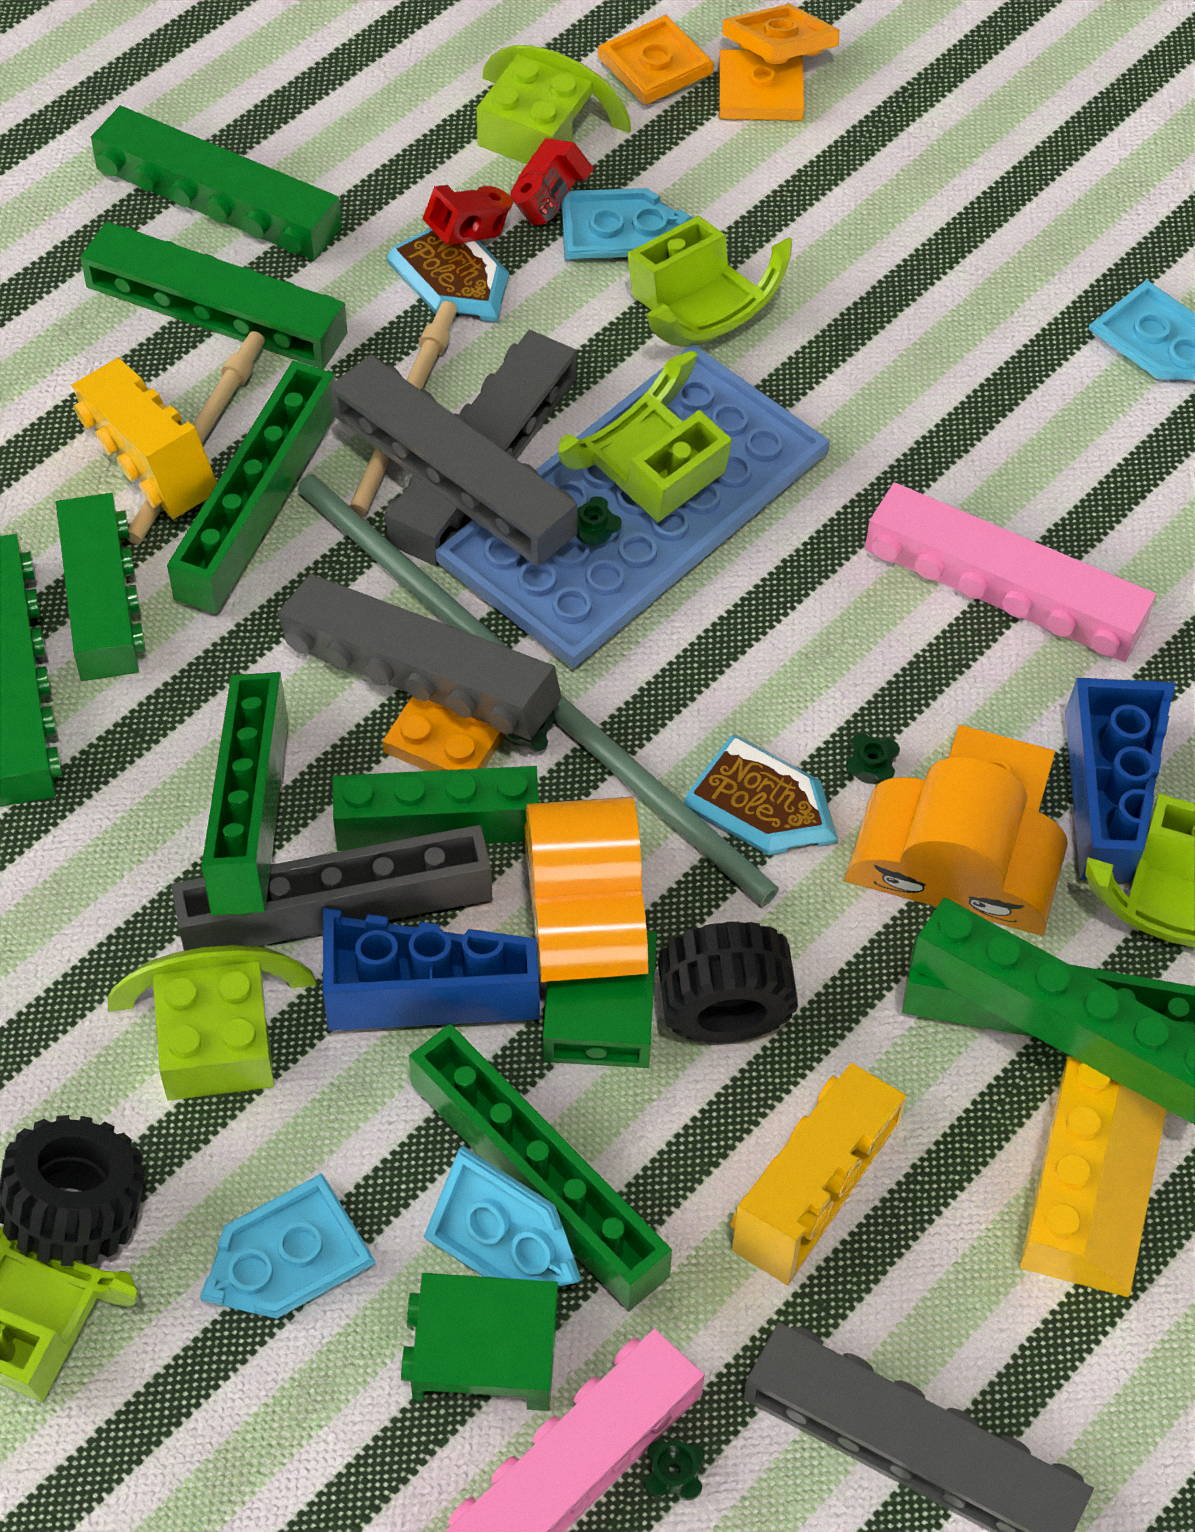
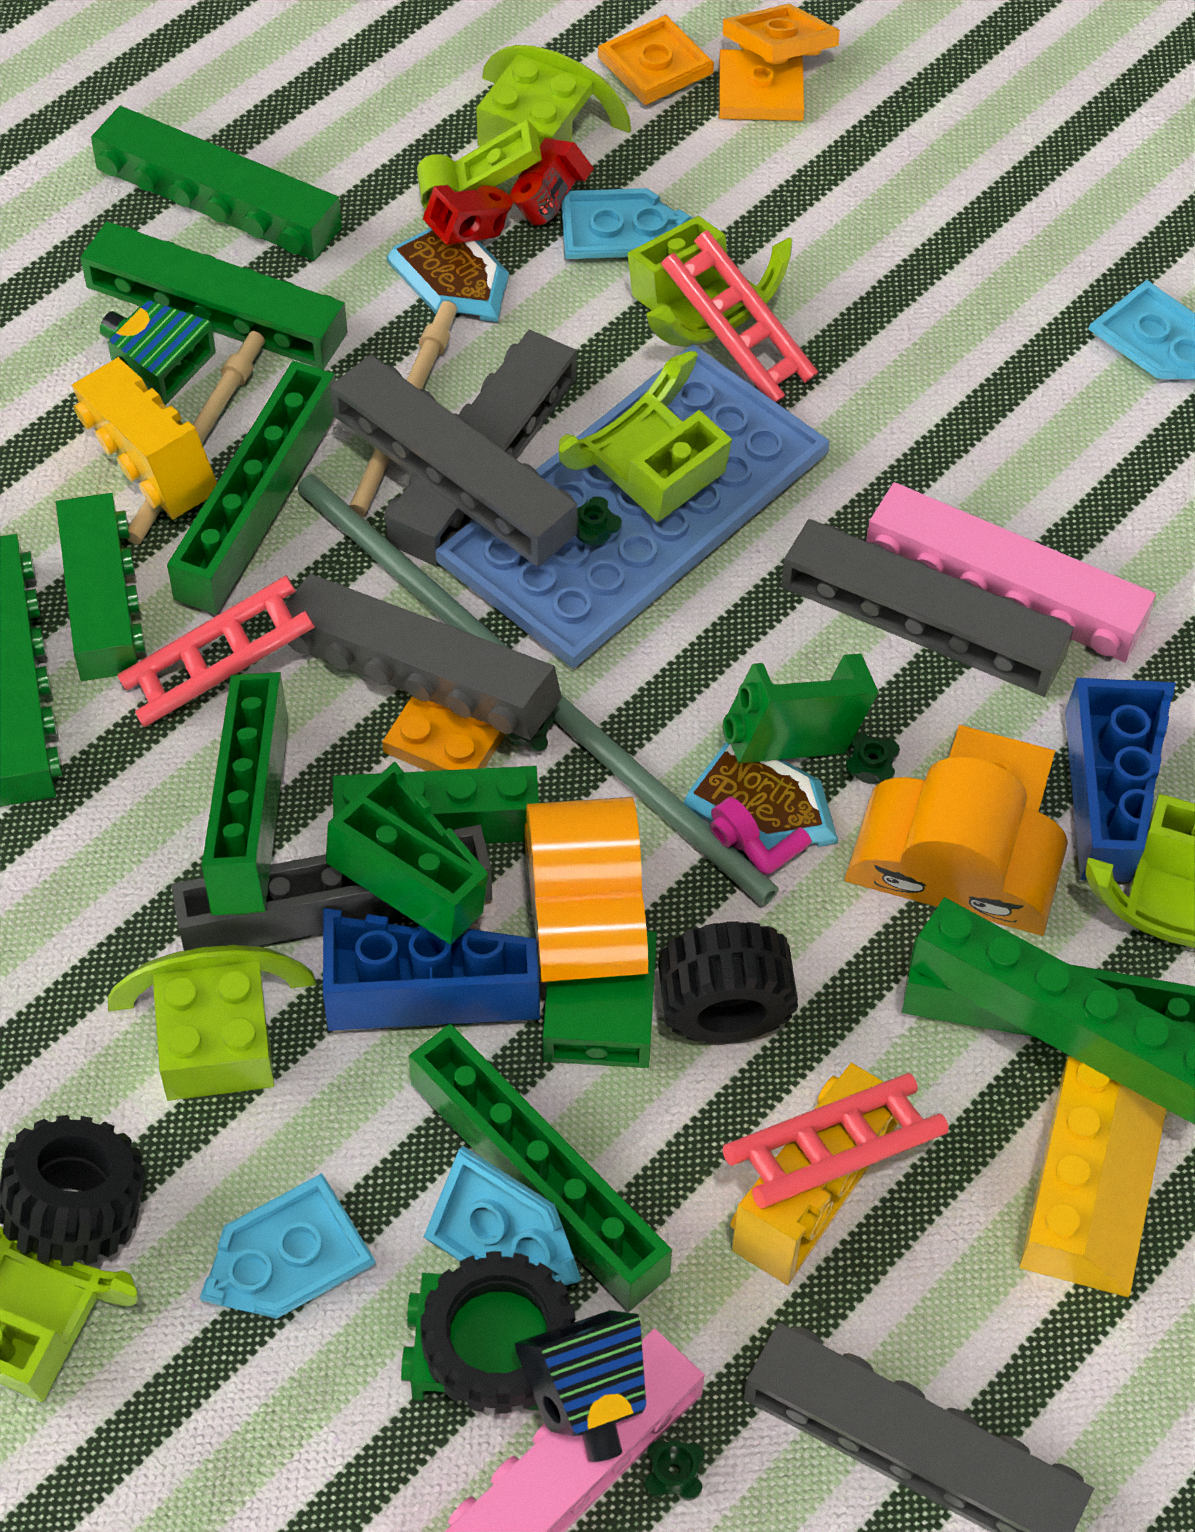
(160, 345): none -> green torso
(188, 646): none -> coral bar
(407, 857): none -> green wedge
(469, 1281): none -> black tyre
(484, 166): none -> lime plate
(588, 1378): none -> black torso
(737, 828): none -> dark pink plate
(739, 290): none -> coral bar
(801, 717): none -> green panel
(824, 1165): none -> coral bar
(927, 607): none -> dark grey brick

